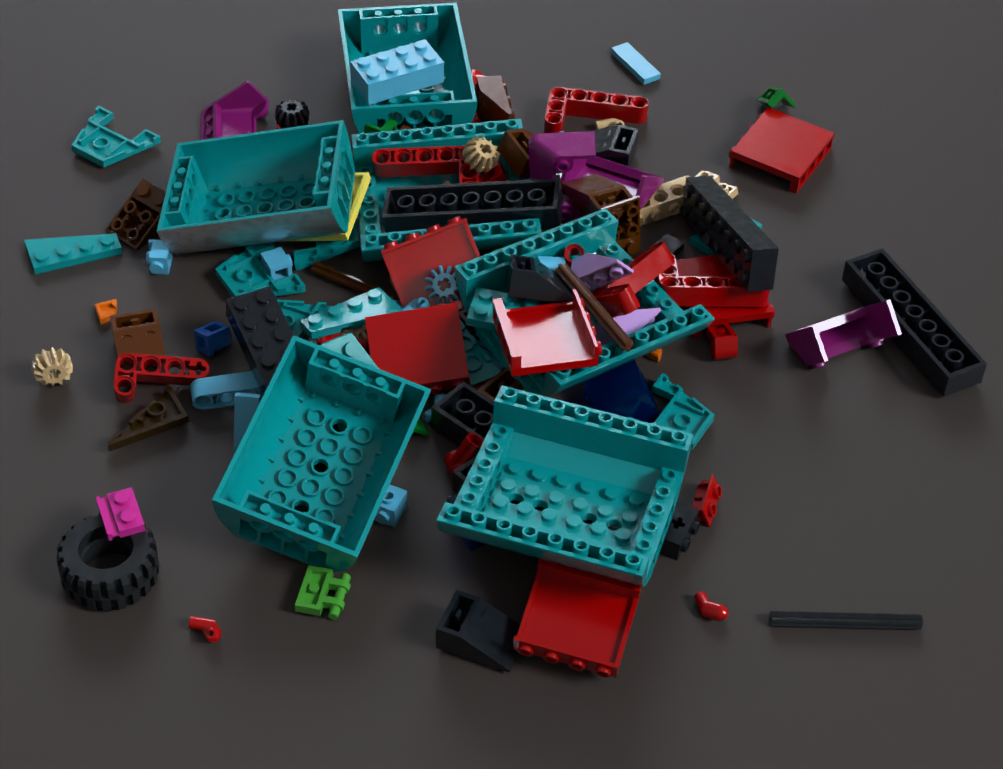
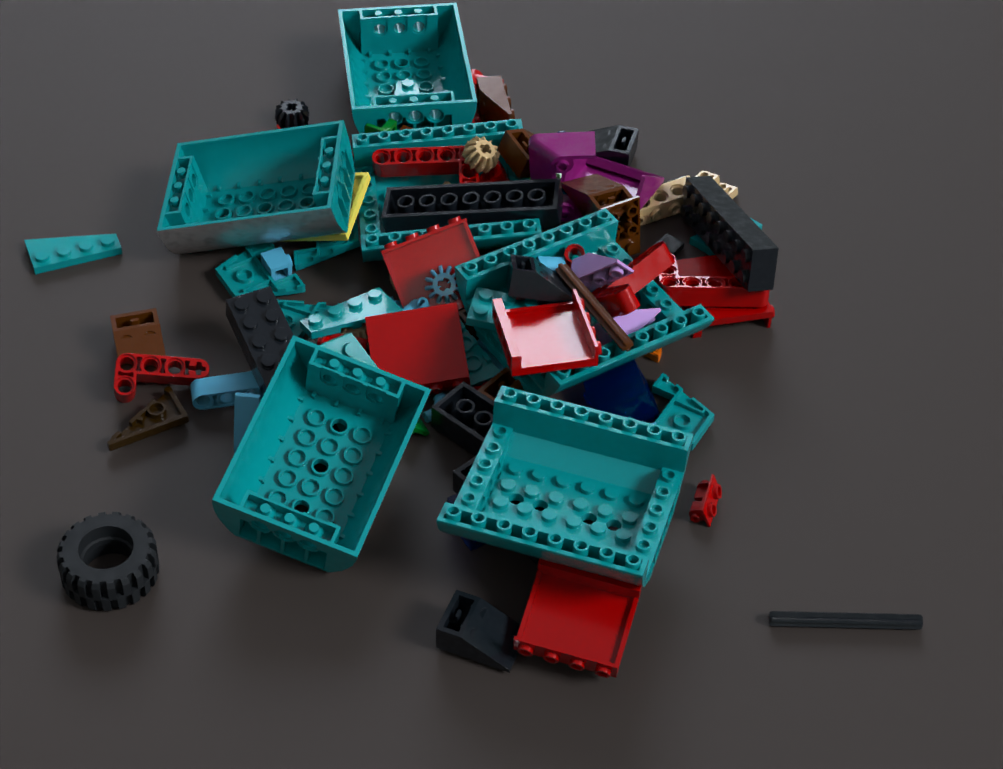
(52, 366): tan gear -> none
(105, 310): orange tile -> none
(107, 146): teal wing -> none
(120, 514): dark pink plate -> none
(139, 215): reddish brown slope -> none
(158, 257): medium azure brick -> none
(208, 626): red arm -> none
(212, 338): blue brick -> none
(234, 113): magenta windscreen -> none
(314, 592): bright green plate -> none
(346, 279): reddish brown axle -> none
(392, 506): medium azure brick -> none
(397, 71): medium azure brick -> none
(466, 451): red piece -> none
(593, 105): red beam -> none
(607, 123): tan arm -> none
(635, 63): medium azure tile -> none
(681, 527): black brick -> none
(710, 609): red arm -> none
(722, 341): red plate -> none
(773, 96): green panel -> none
(783, 147): red panel -> none
(844, 333): magenta windscreen -> none
(926, 333): black brick -> none

